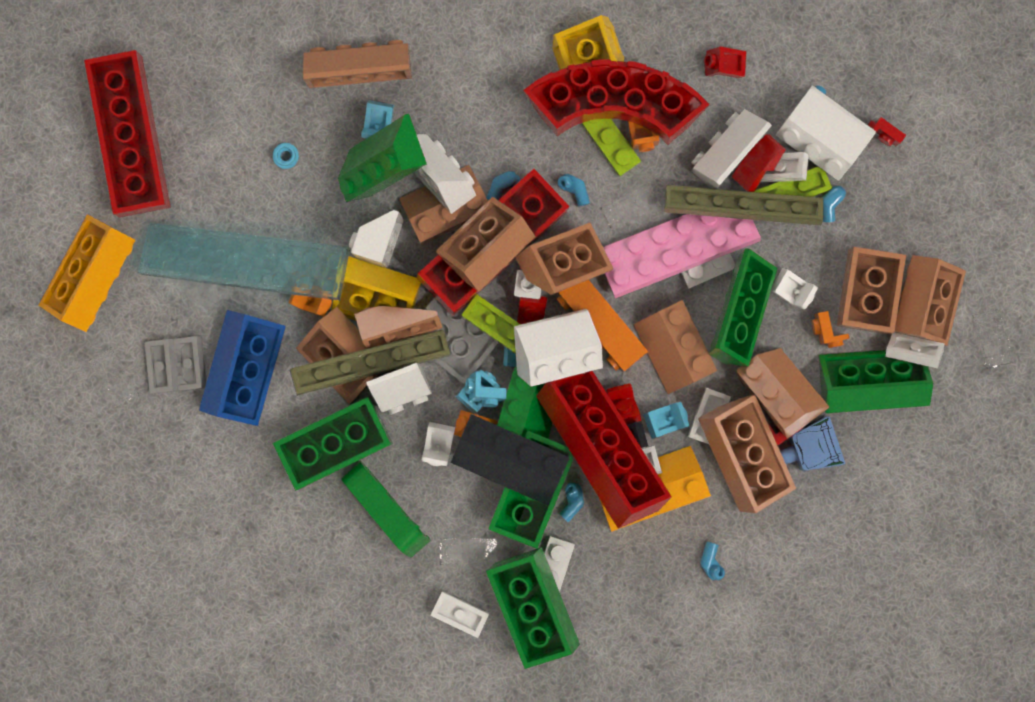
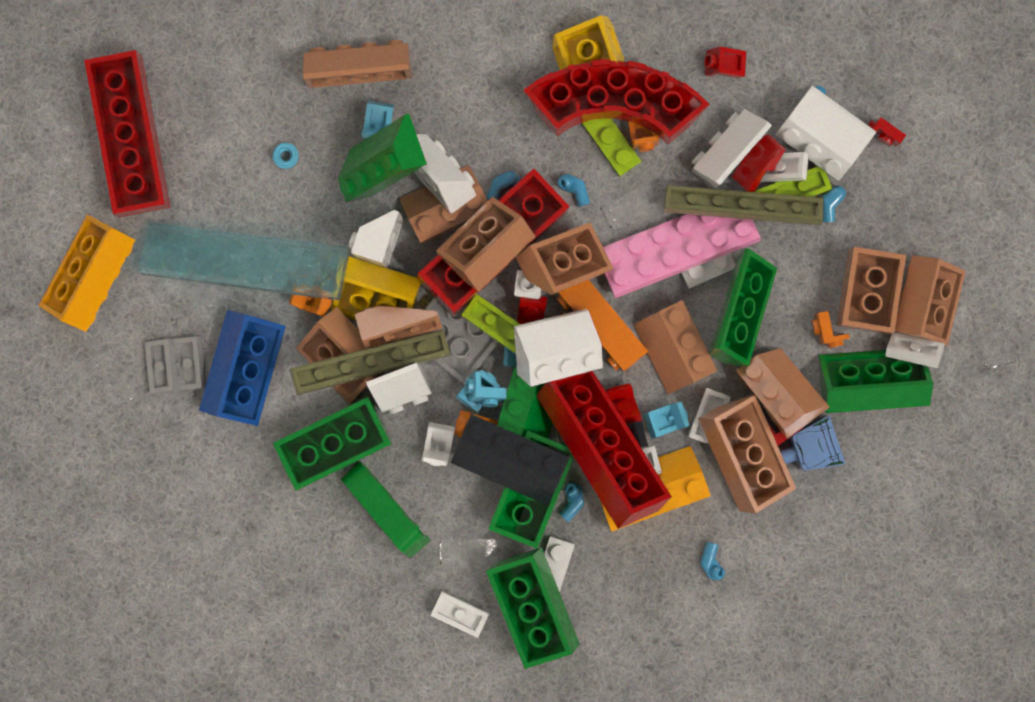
(793, 289): white bracket -> none

